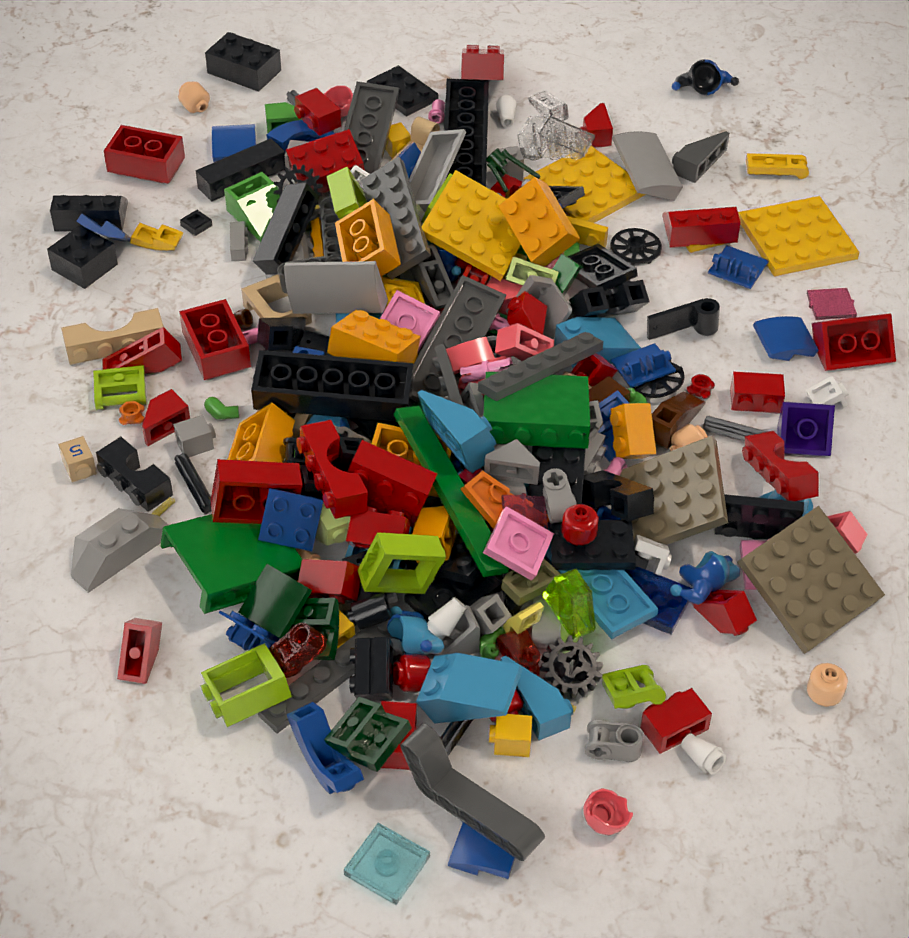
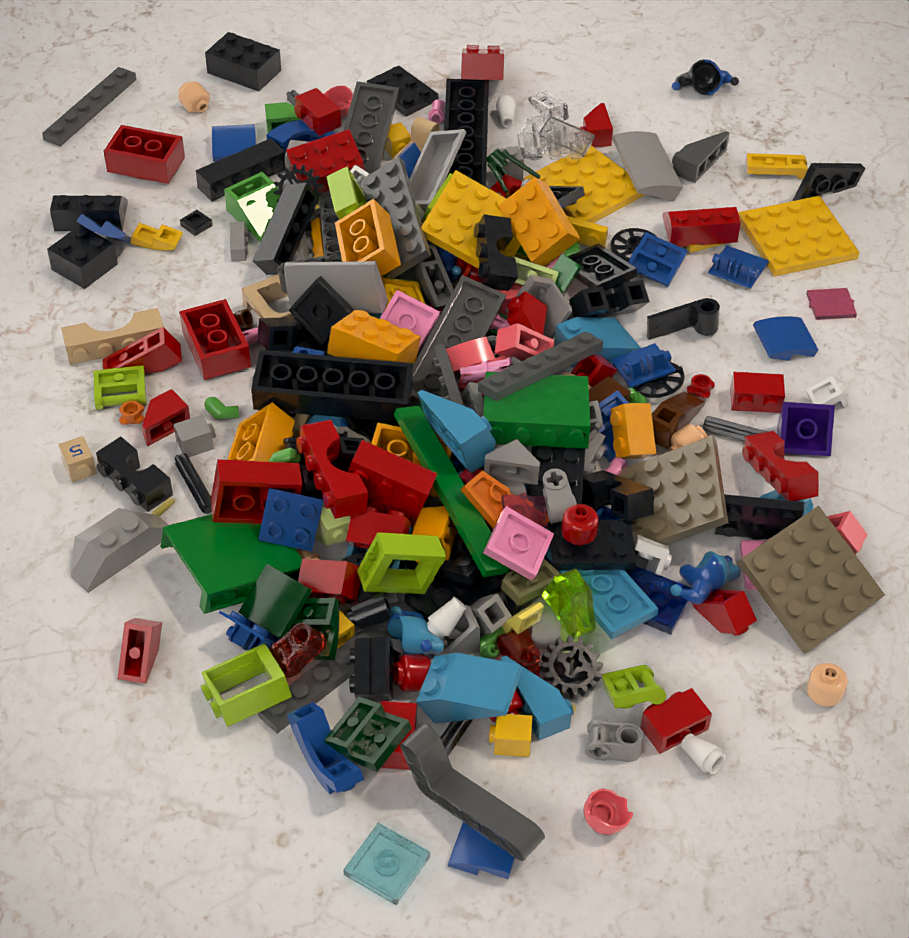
(89, 106): none -> dark grey plate
(286, 455): none -> bright green arm
(320, 309): none -> black tile
(492, 236): none -> black arch
(657, 259): none -> blue slope
(829, 177): none -> black wing
(855, 341): red slope -> none

